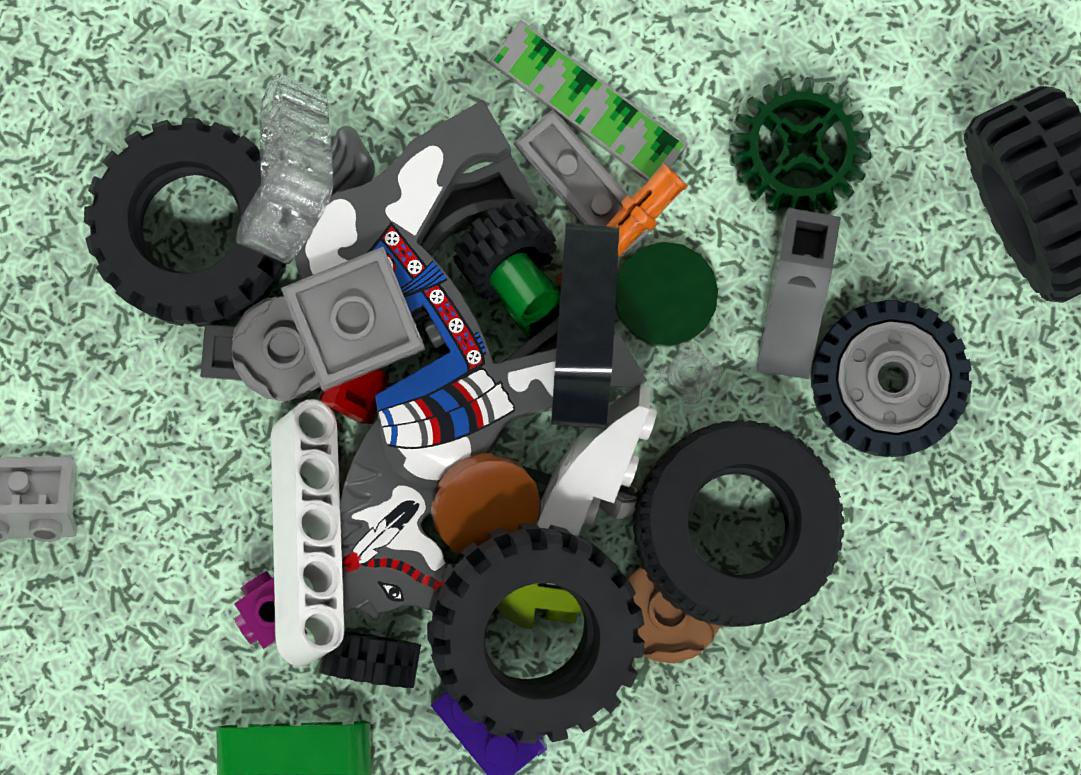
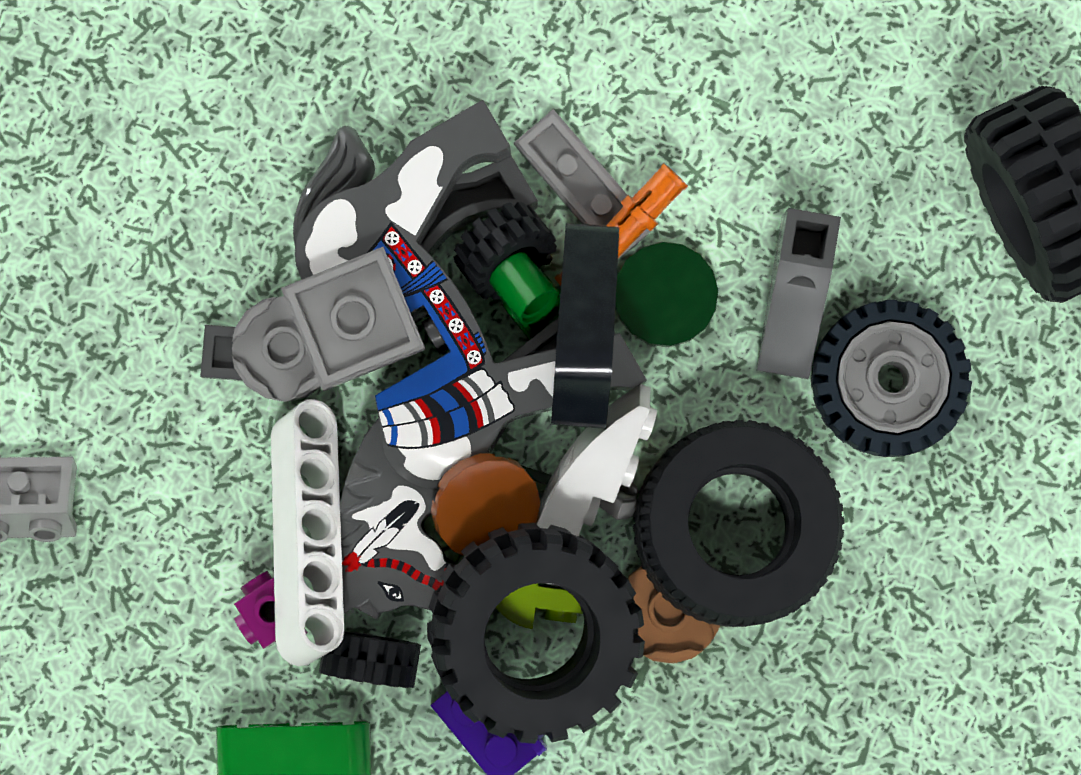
(120, 210): black tyre -> none
(293, 170): clear beam -> none
(357, 396): red tile -> none
(586, 102): tile -> none
(705, 372): clear plate -> none
(782, 130): dark green gear -> none

